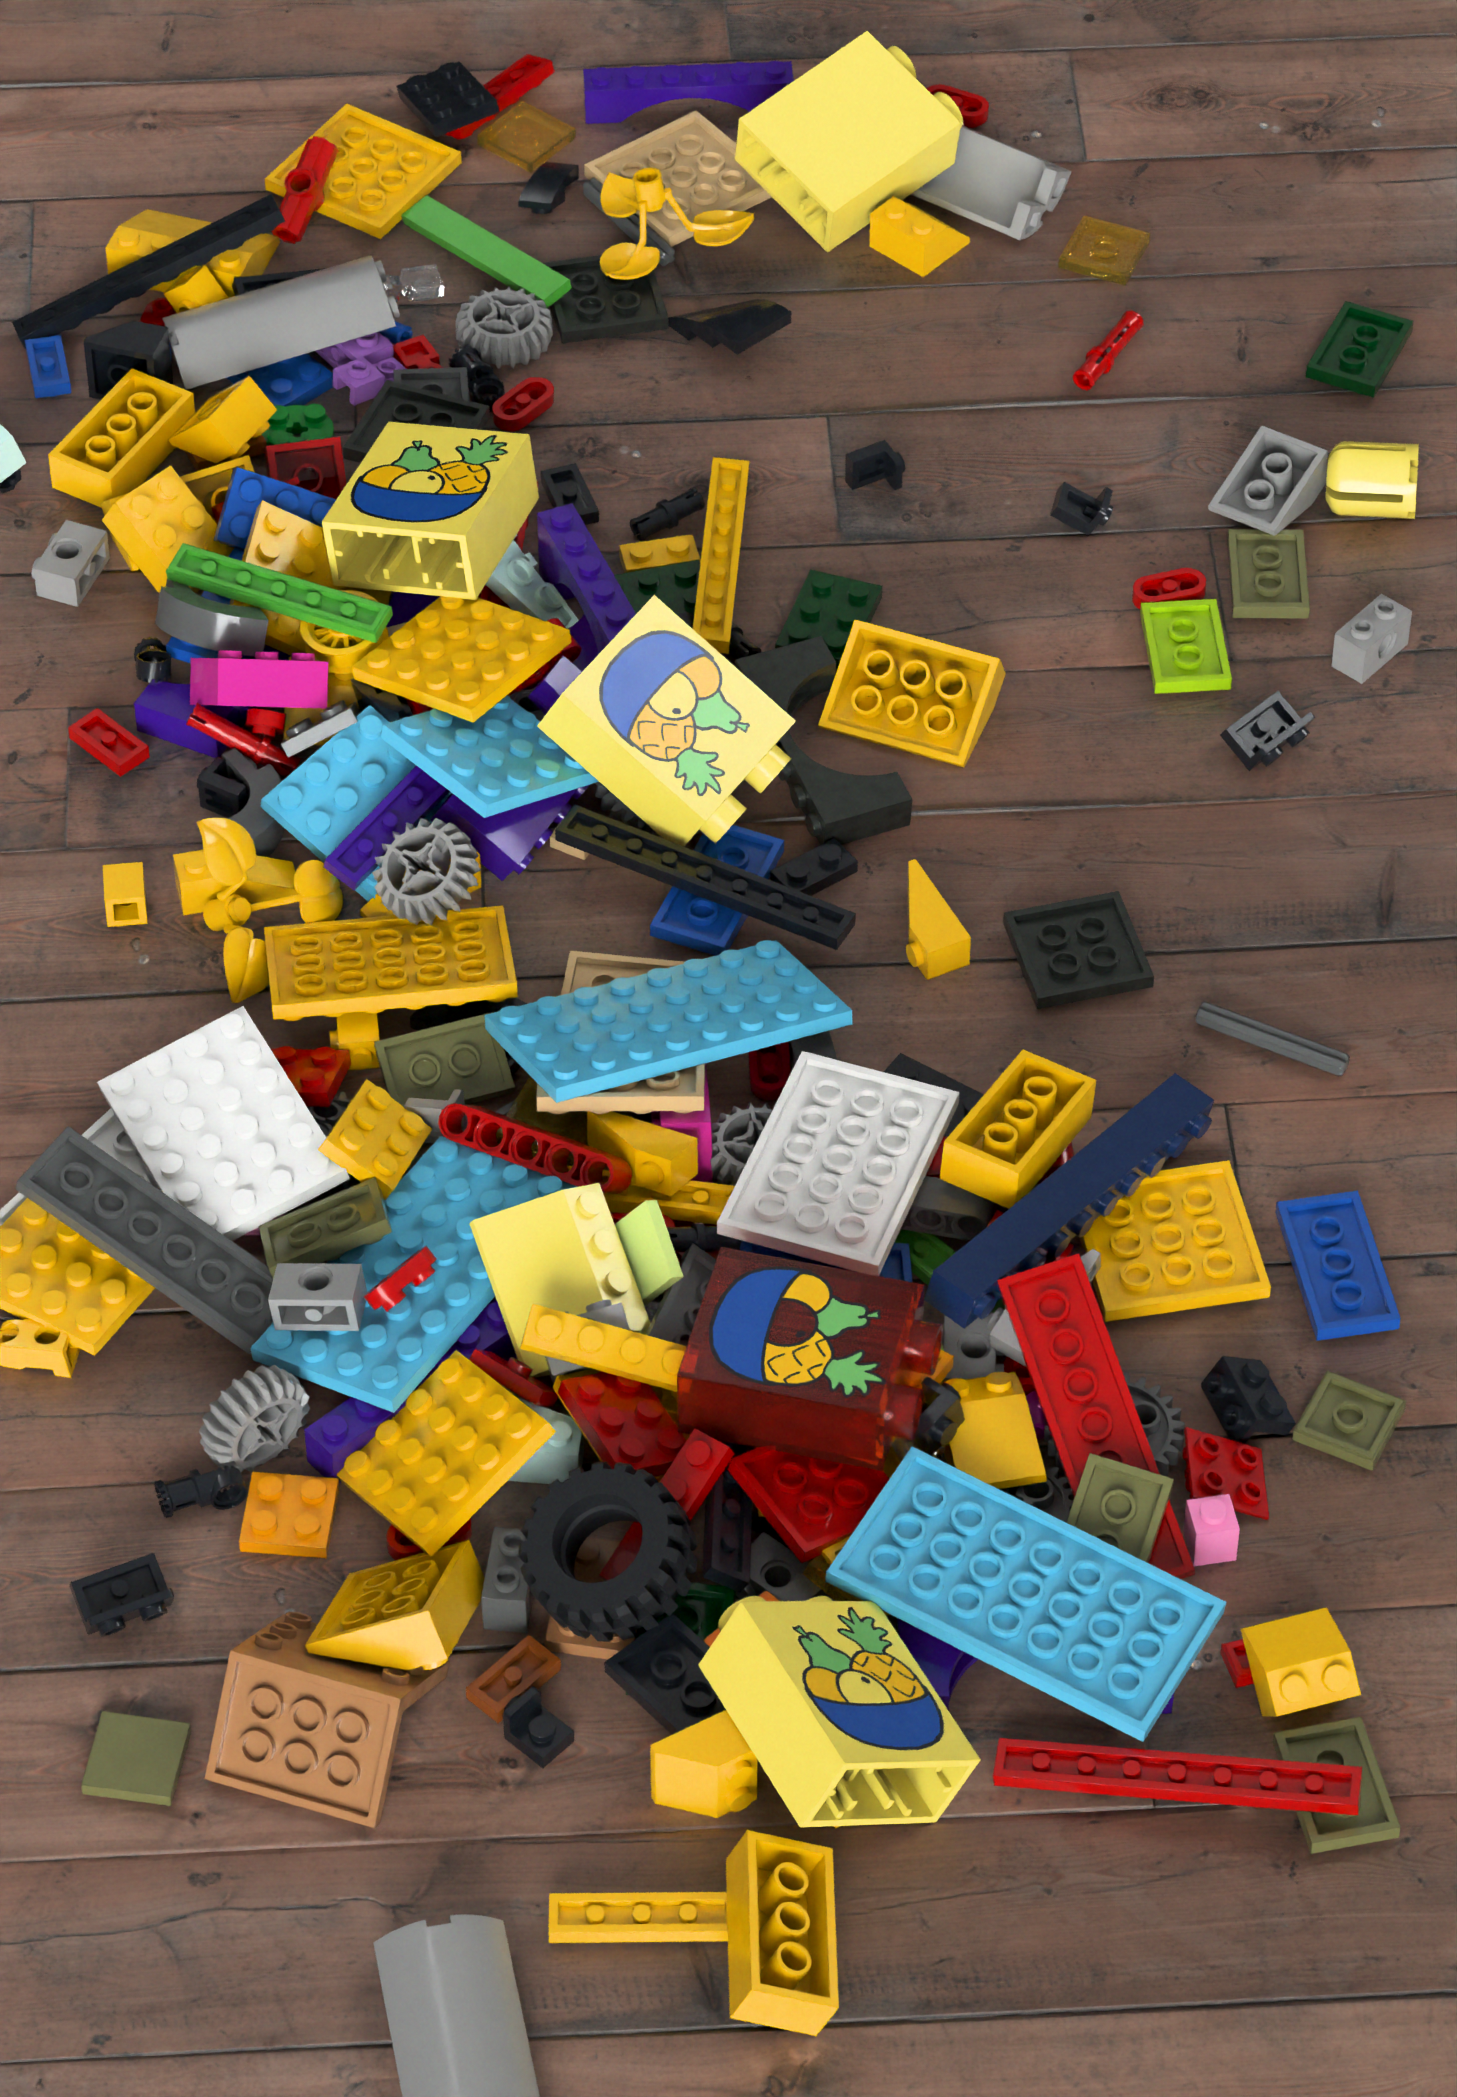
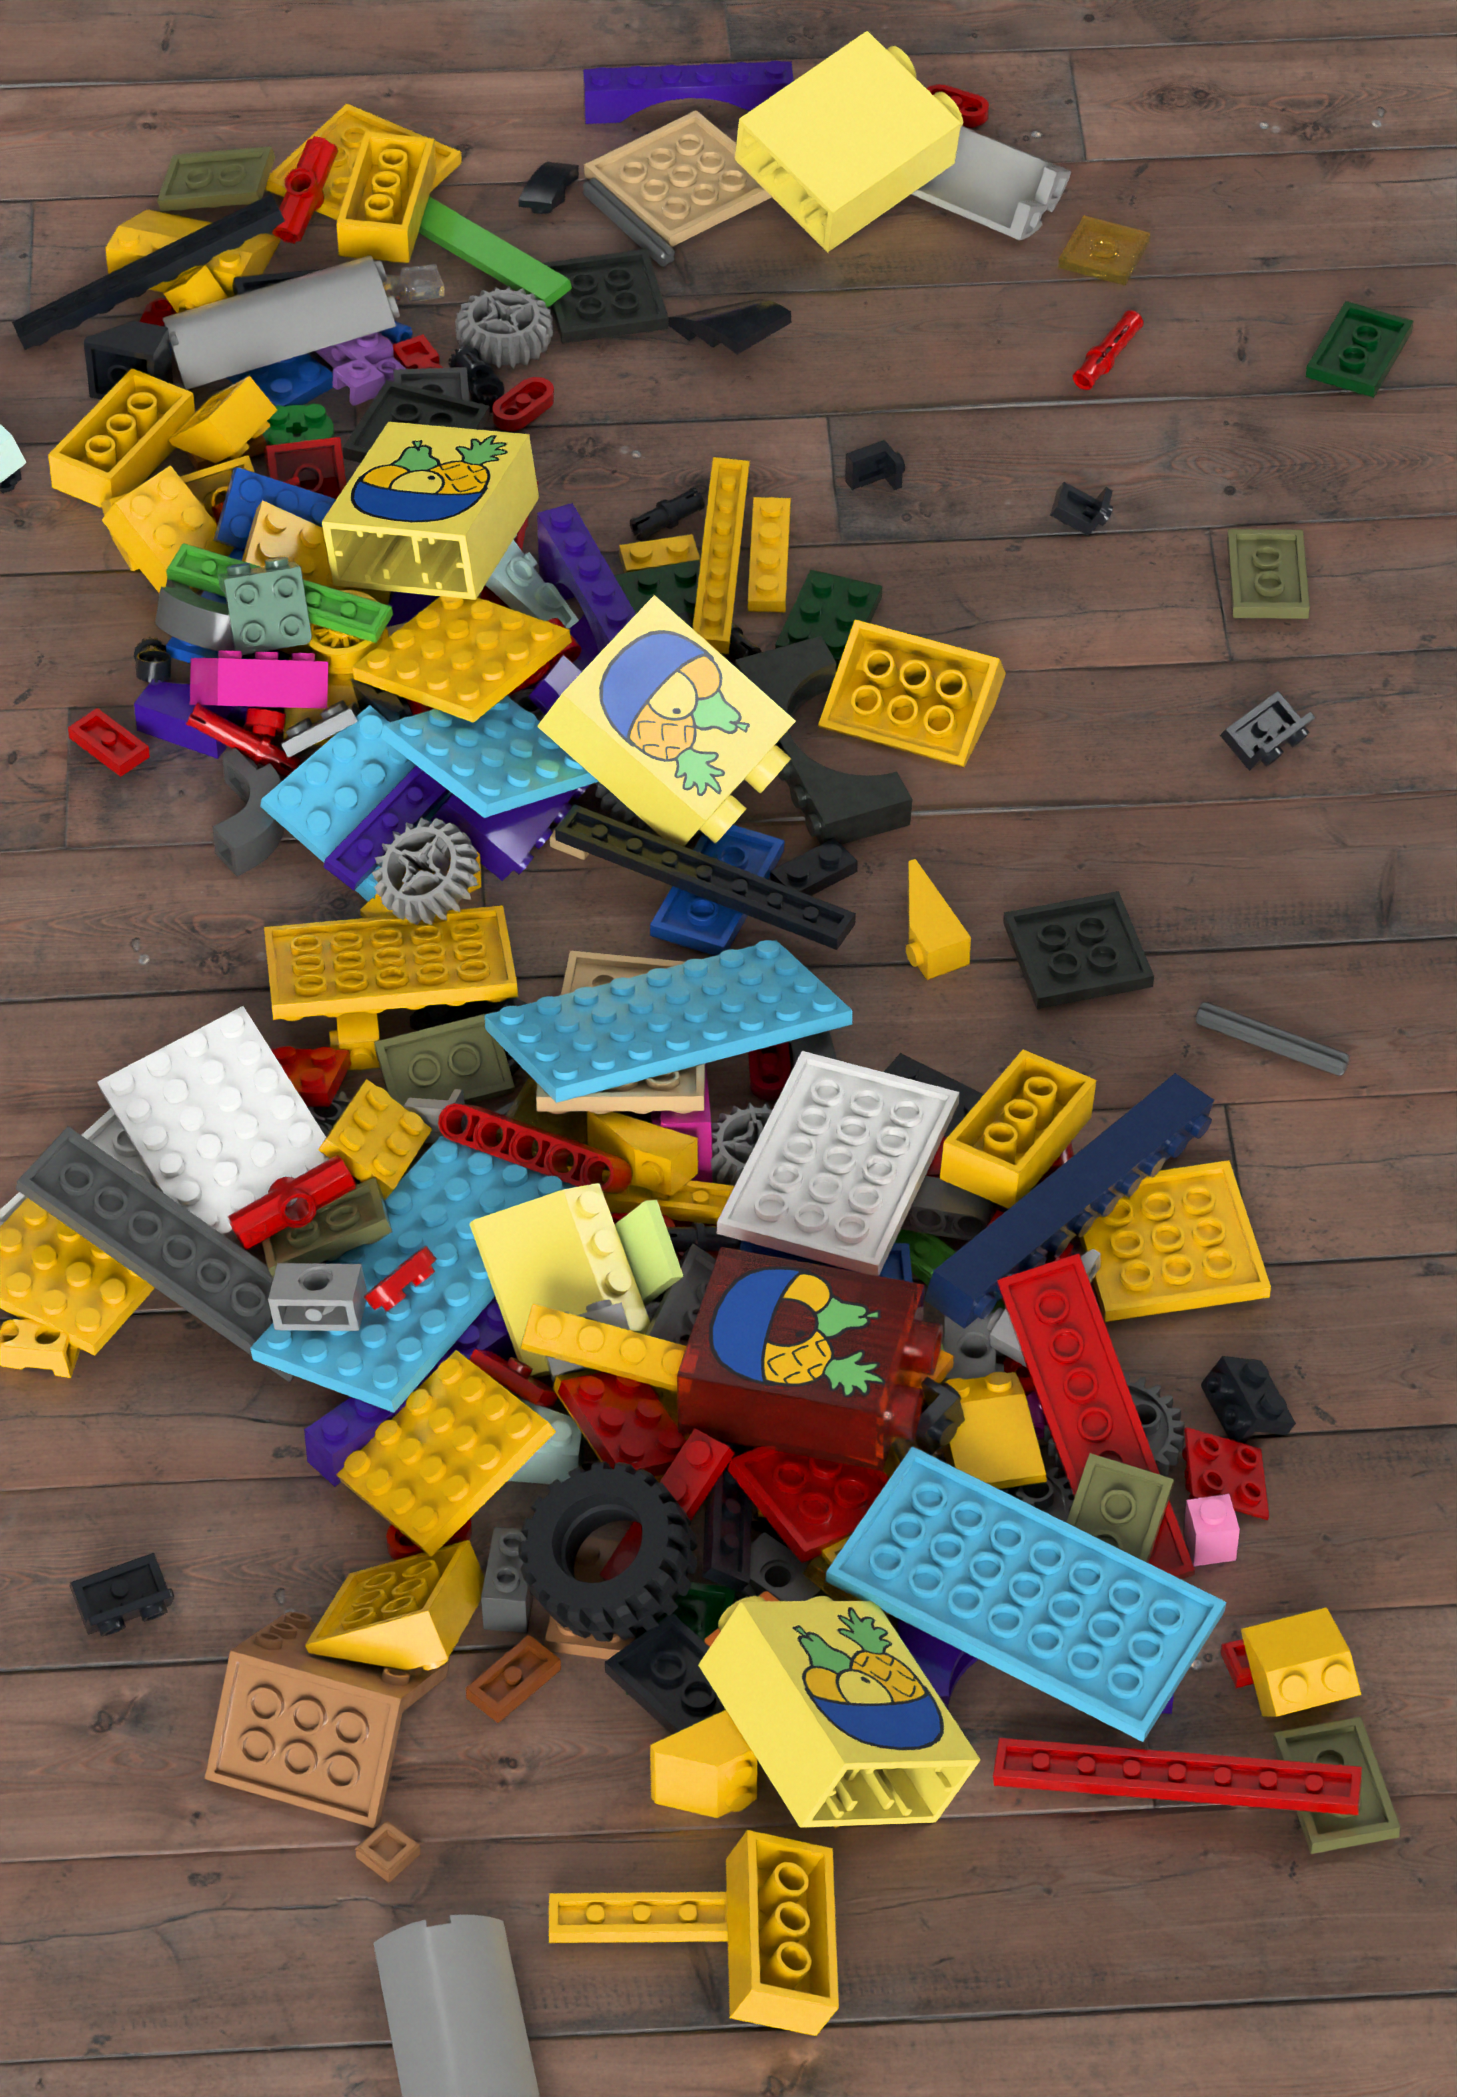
(48, 366): blue plate -> none
(71, 563): light grey brick -> none
(124, 886): yellow brick -> none
(136, 1758): olive tile -> none
(195, 885): yellow slope -> none
(202, 1490): black connector -> none
(216, 178): none -> olive plate
(218, 792): black bracket -> none
(228, 854): yellow plant -> none
(254, 1418): light grey gear -> none
(266, 605): none -> sand green bracket
(270, 1214): none -> red piece
(289, 1515): light orange plate -> none
(386, 197): none -> yellow brick
(388, 1851): none -> medium nougat tile
(447, 98): black plate -> none
(510, 86): red plate -> none
(526, 136): clear yellow tile -> none
(535, 1729): black bracket -> none
(567, 486): black plate -> none
(646, 193): yellow plant -> none
(769, 554): none -> yellow plate
(913, 236): yellow slope -> none
(1169, 586): red plate -> none
(1185, 646): lime plate -> none
(1272, 481): light grey slope -> none
(1337, 1265): blue plate -> none
(1349, 1420): olive tile -> none
(1371, 638): light grey brick -> none
(1372, 479): light yellow cylinder -> none

